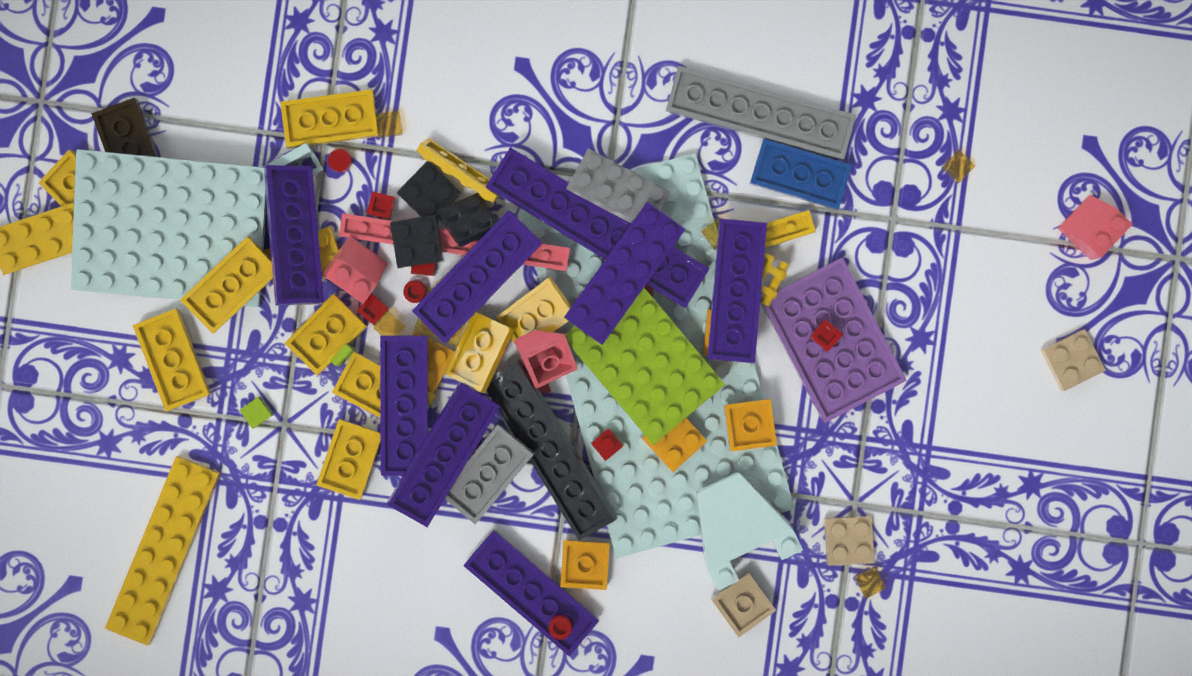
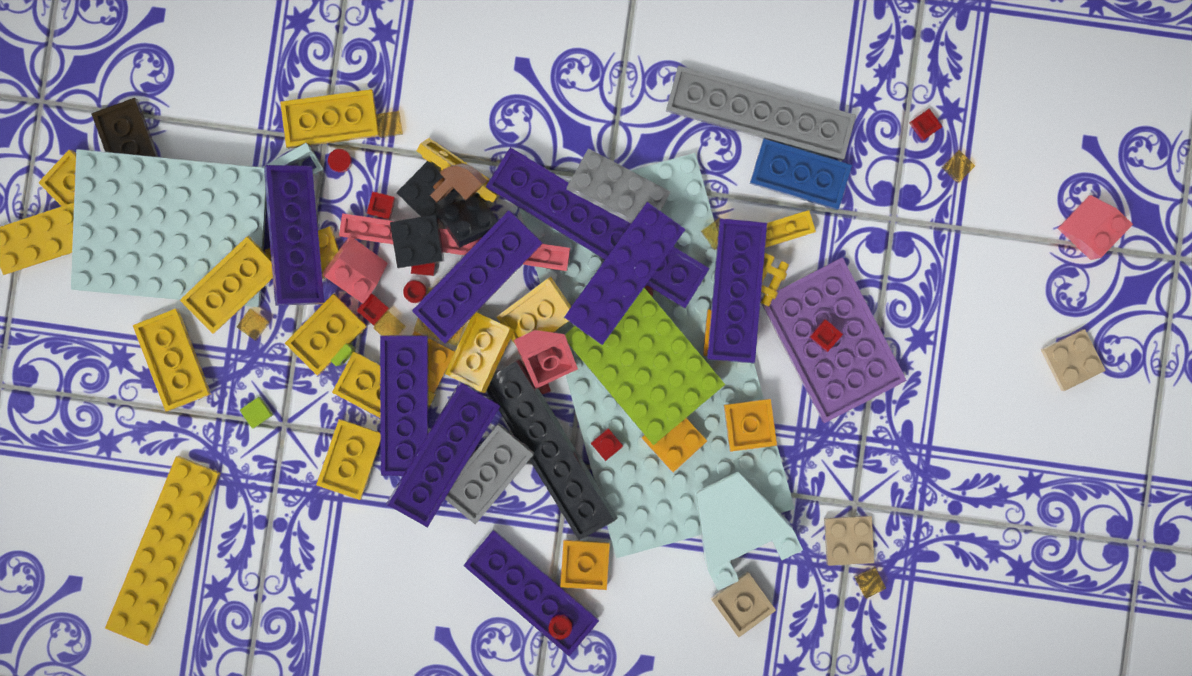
(253, 324): none -> clear yellow tile
(461, 177): none -> dark orange brick
(925, 124): none -> red tile

